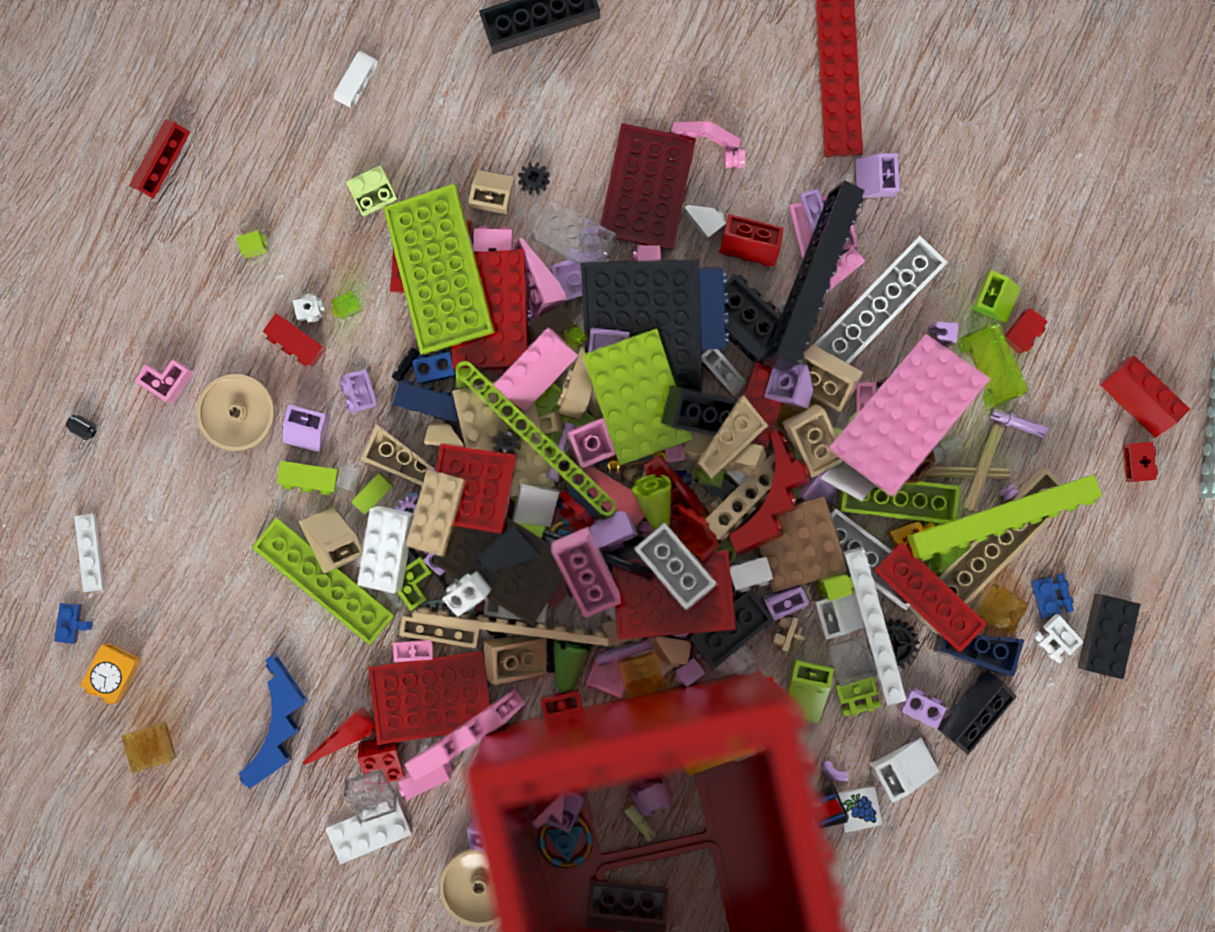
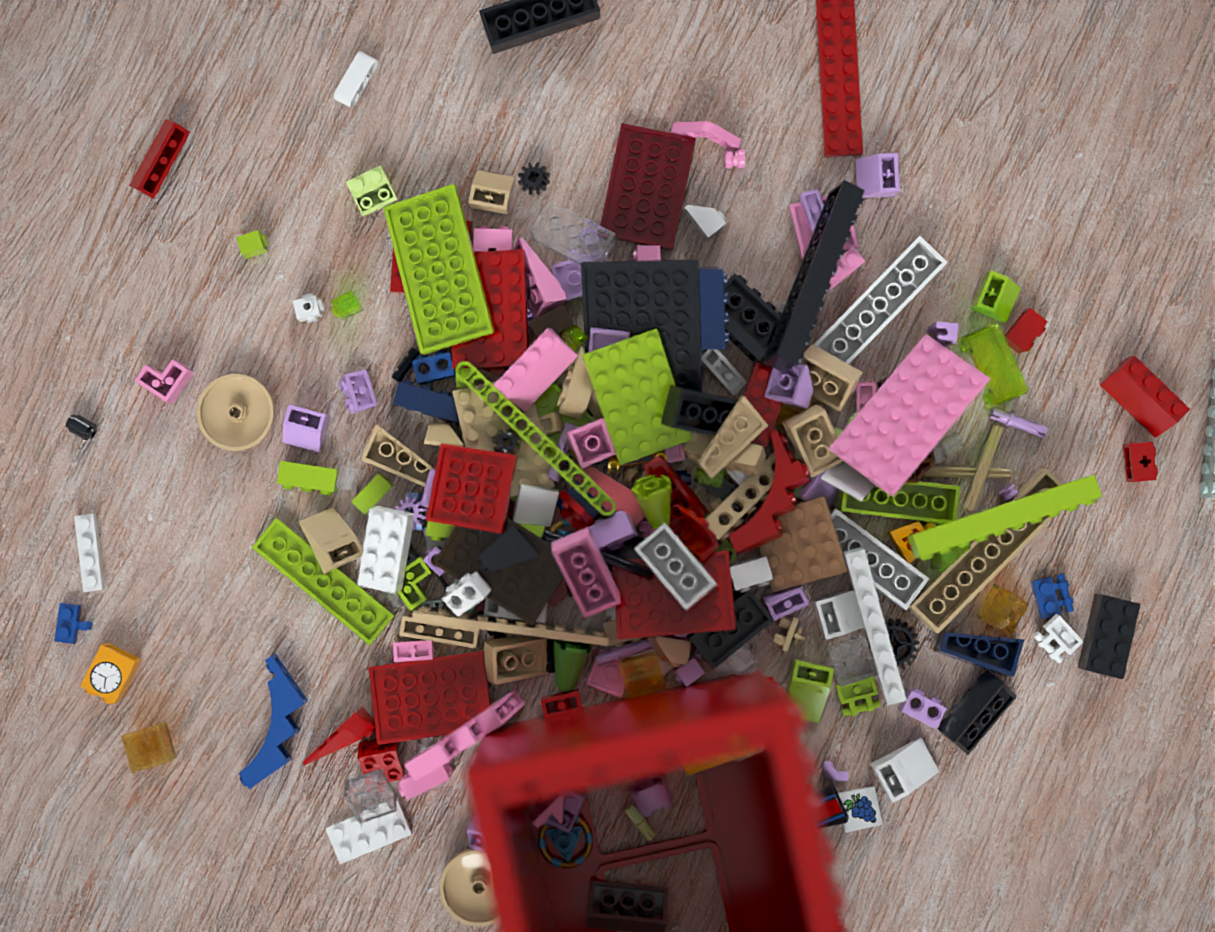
(293, 341): red brick -> none
(435, 513): tan plate -> none
(751, 240): red slope -> none
(835, 586): lime brick -> none
(930, 597): red plate -> none

